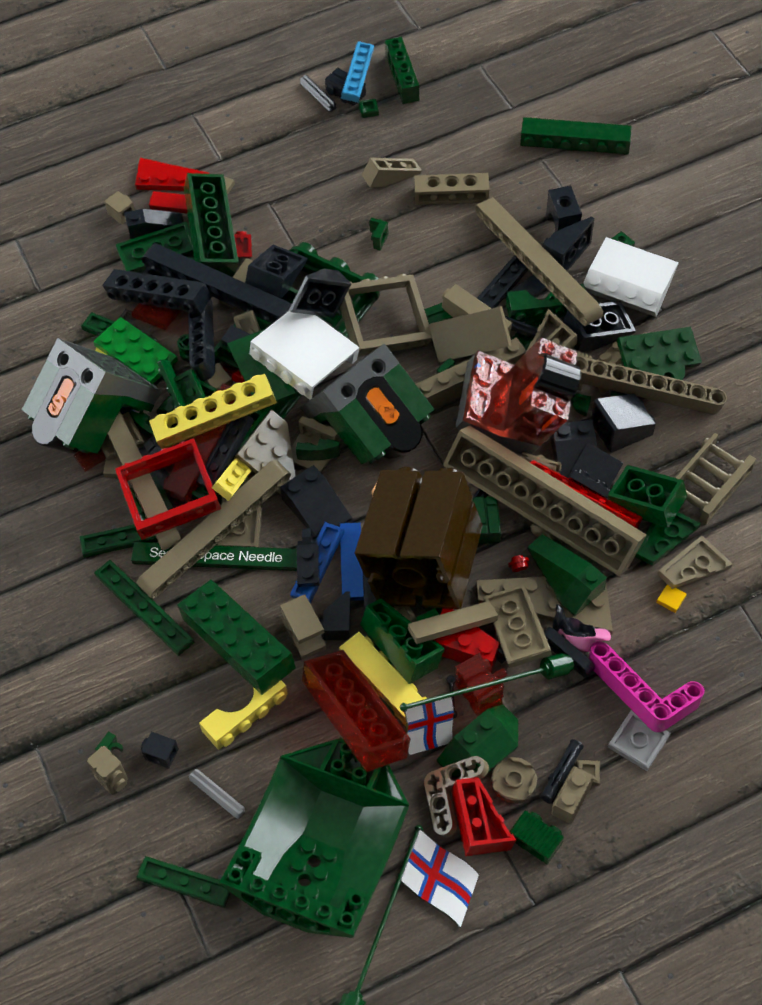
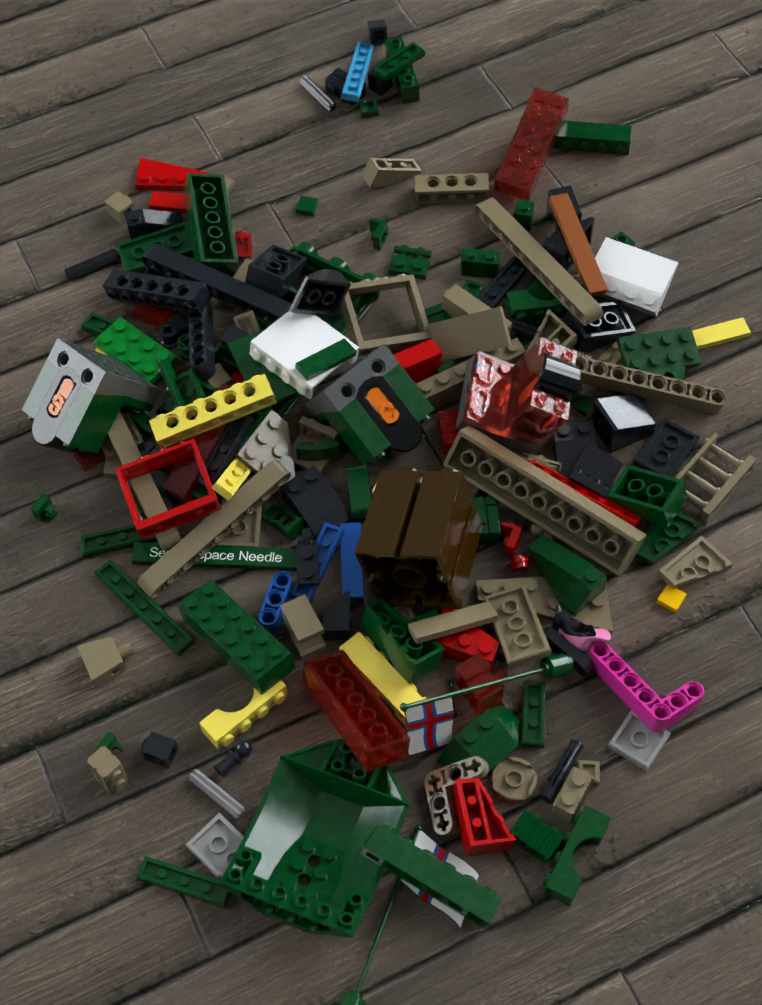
(43, 508): none -> dark green tile
(91, 264): none -> black axle
(104, 659): none -> dark tan torso
(173, 330): none -> black piece
(216, 844): none -> light grey tile
(242, 749): none -> black pin
(275, 593): none -> blue beam
(291, 529): none -> dark green slope
(307, 205): none -> dark green tile
(325, 359): none -> dark green tile
(358, 490): none -> dark green beam
(377, 31): none -> black brick
(377, 84): none -> black brick
(399, 61): none -> dark green tile
(409, 266): none -> dark green plate
(420, 360): none -> red brick
(431, 875): none -> dark green brick
(447, 425): none -> red brick
(473, 288): none -> dark green tile
(479, 263): none -> dark green brick
(513, 536): none -> red bracket
(524, 213): none -> dark green brick
(531, 144): none -> clear red brick
(533, 714): none -> dark green tile
(538, 290): none -> dark green tile
(578, 244): none -> dark orange tile
(588, 830): none -> dark green arch
(666, 449): none -> black tile
(721, 333): none -> light yellow tile

